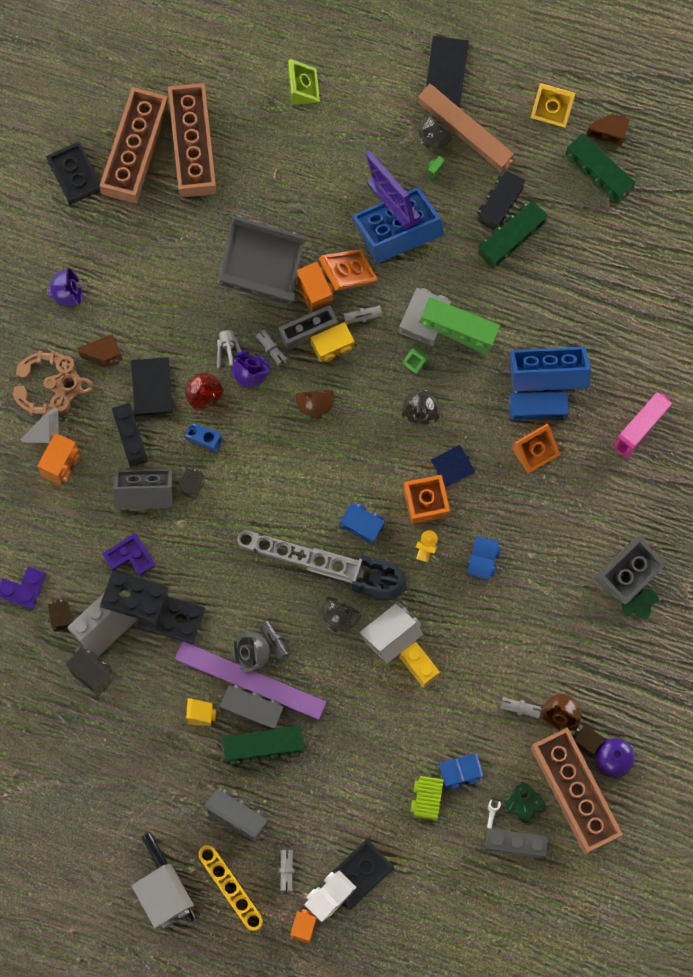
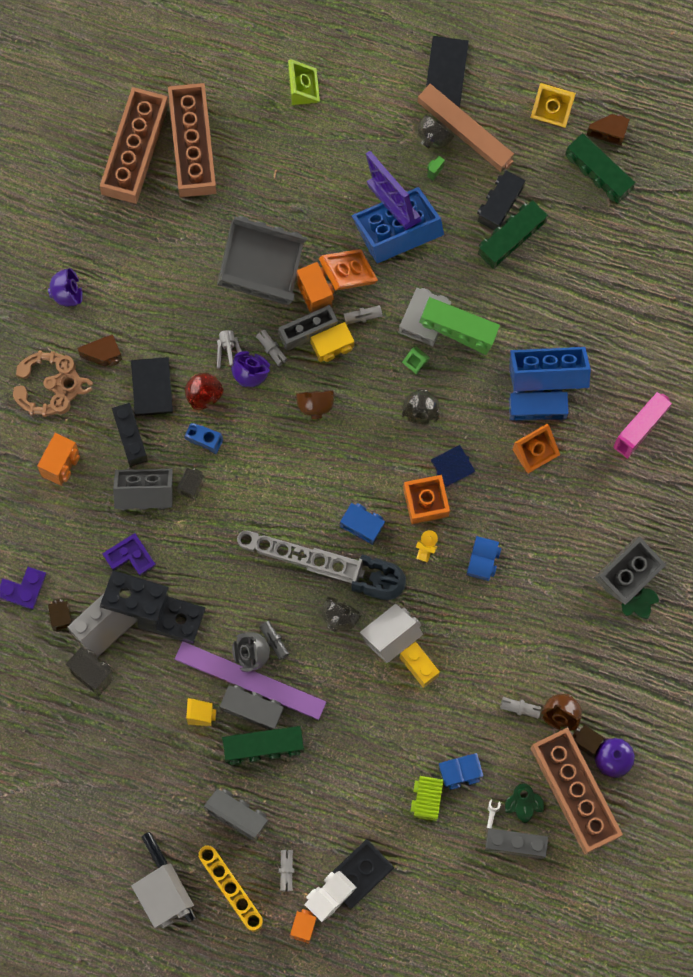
(44, 429): light grey slope -> none
(74, 173): black tile -> none

